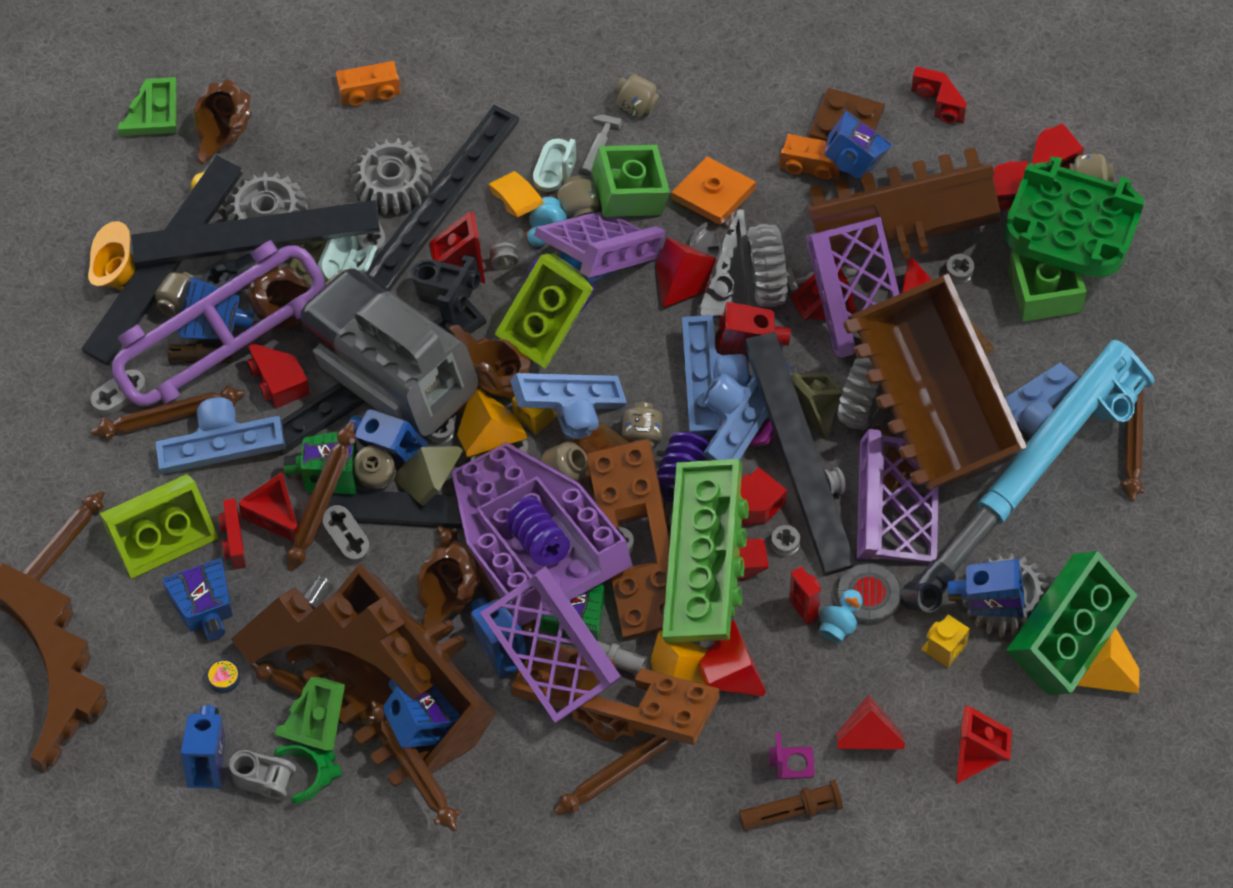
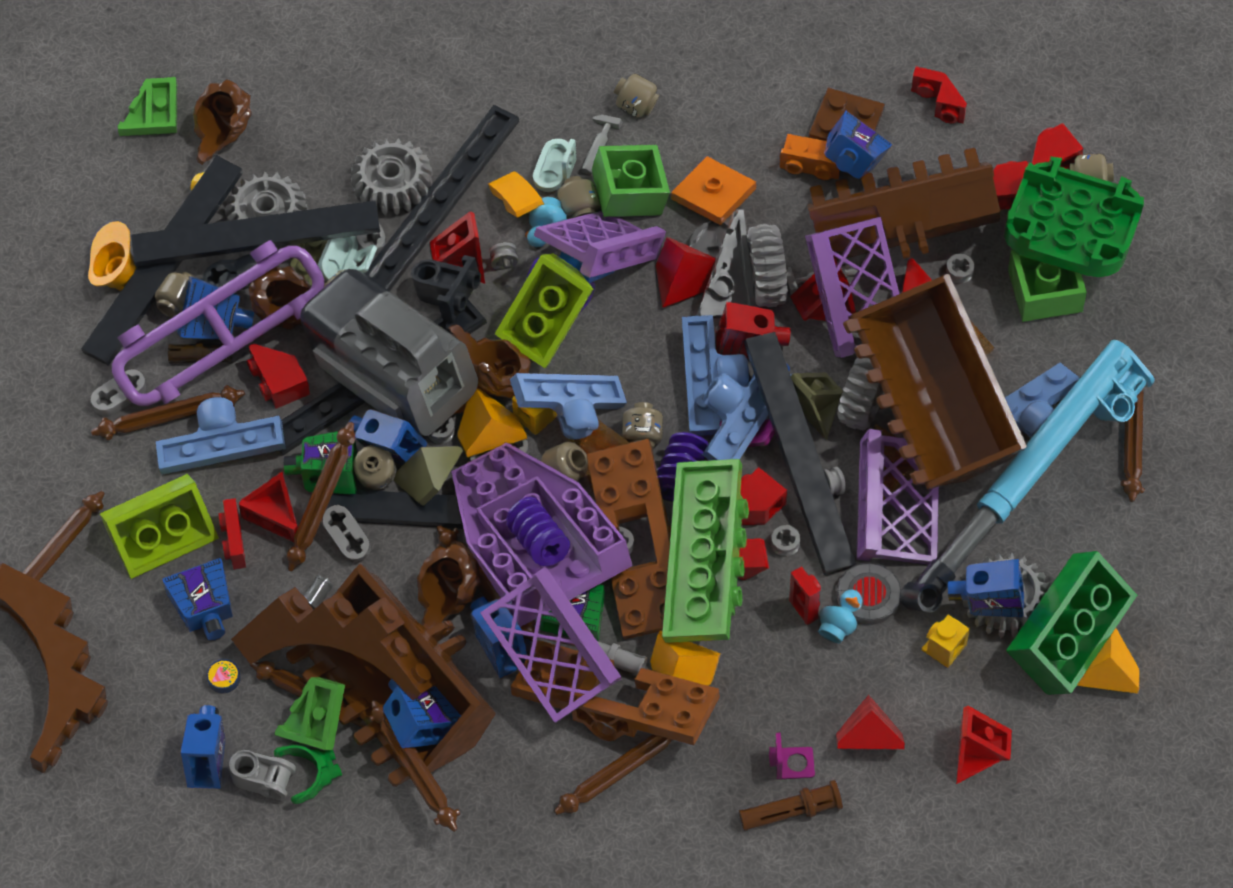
(368, 83): orange bracket -> none
(731, 666): red slope -> none

